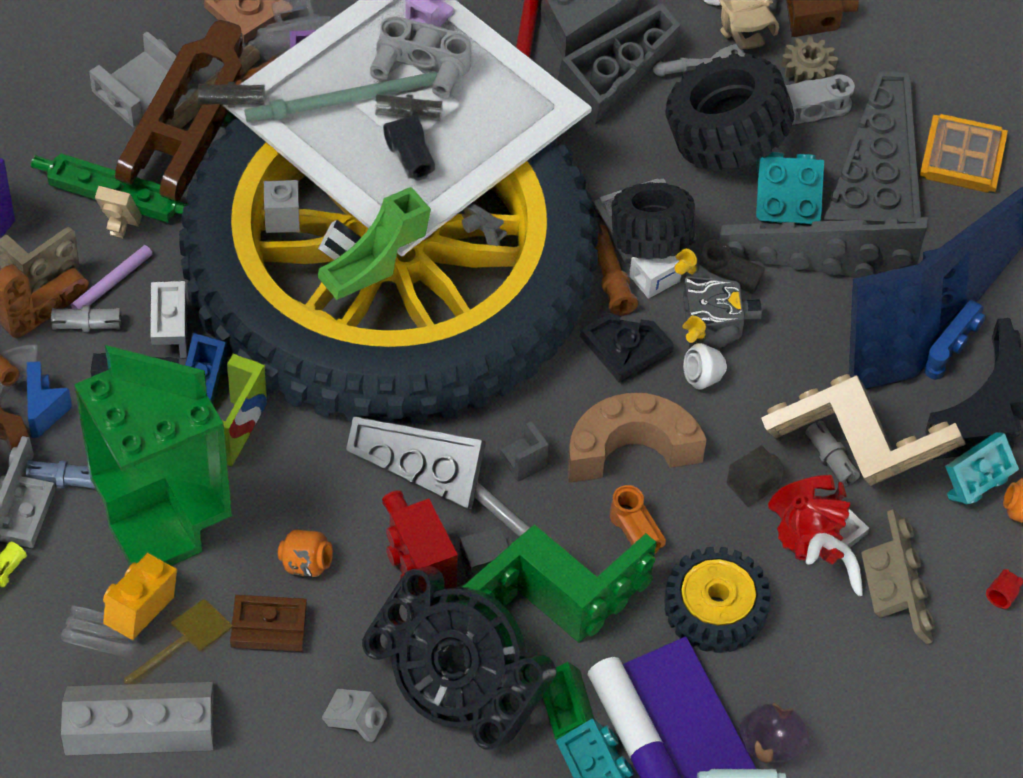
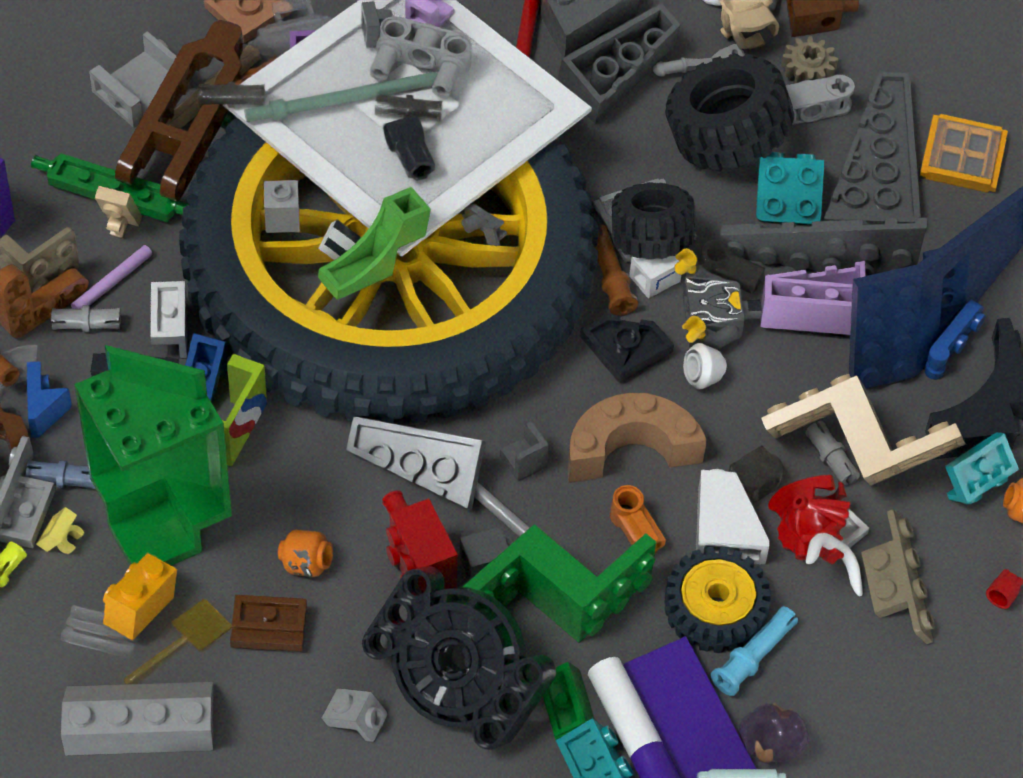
(57, 531): none -> light yellow tile
(371, 21): none -> dark grey tile
(728, 517): none -> white slope
(745, 660): none -> medium azure pin
(810, 300): none -> lavender wedge

